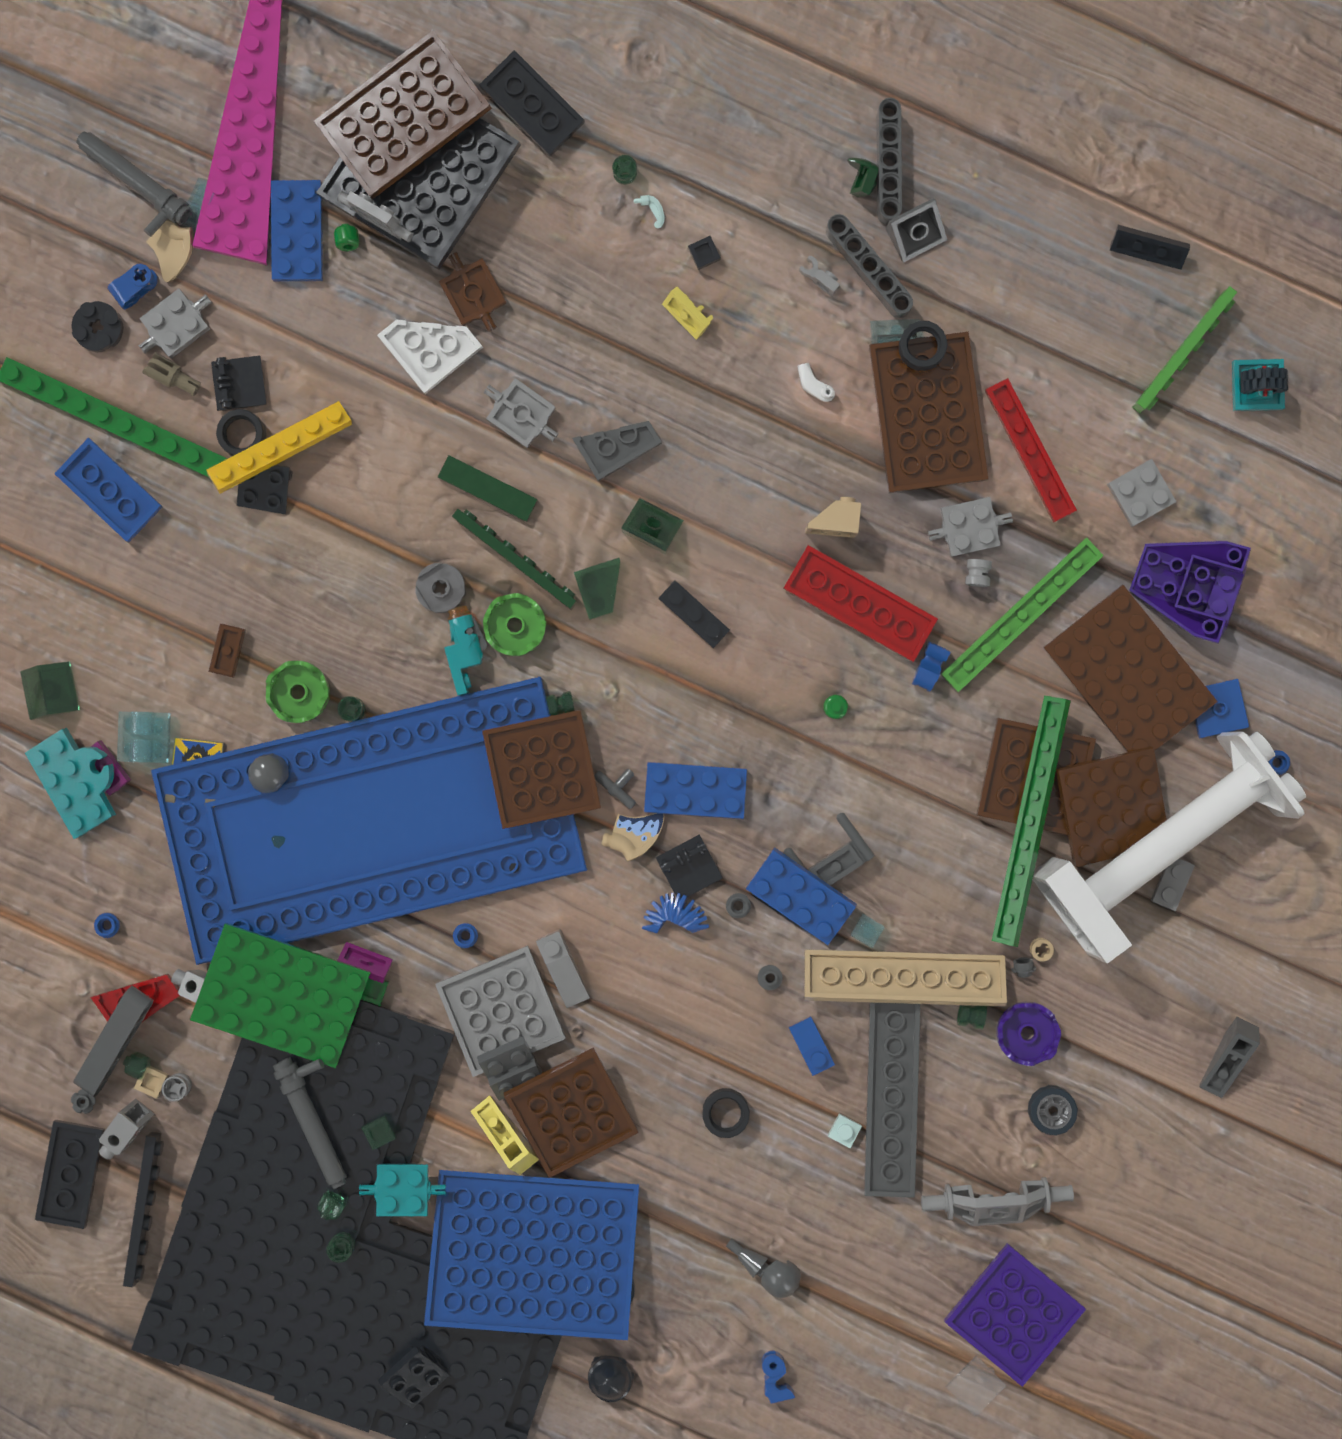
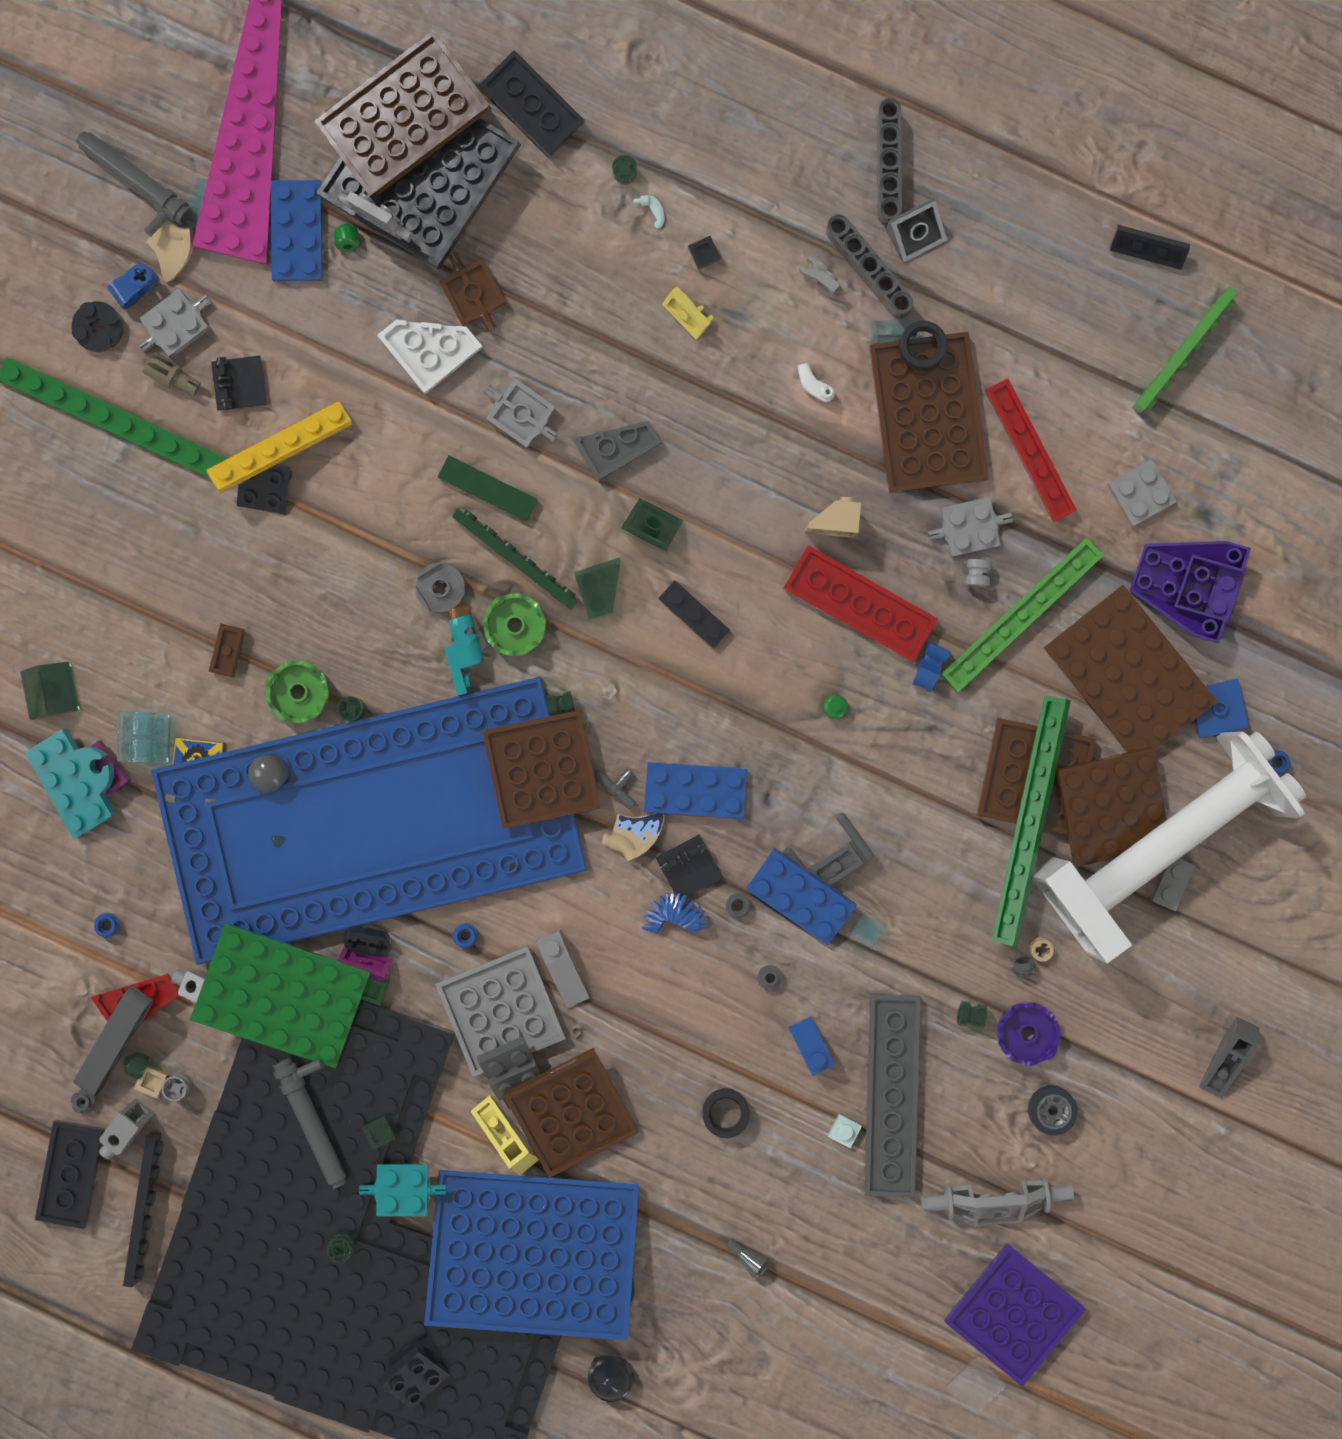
(108, 490): blue plate -> none
(229, 418): black tyre -> none
(331, 1205): clear green piece -> none
(367, 941): none -> black beam
(774, 1368): blue leg -> none
(781, 1279): dark grey hair -> none
(865, 178): dark green plate -> none
(905, 978): tan plate -> none
(1259, 384): plate -> none

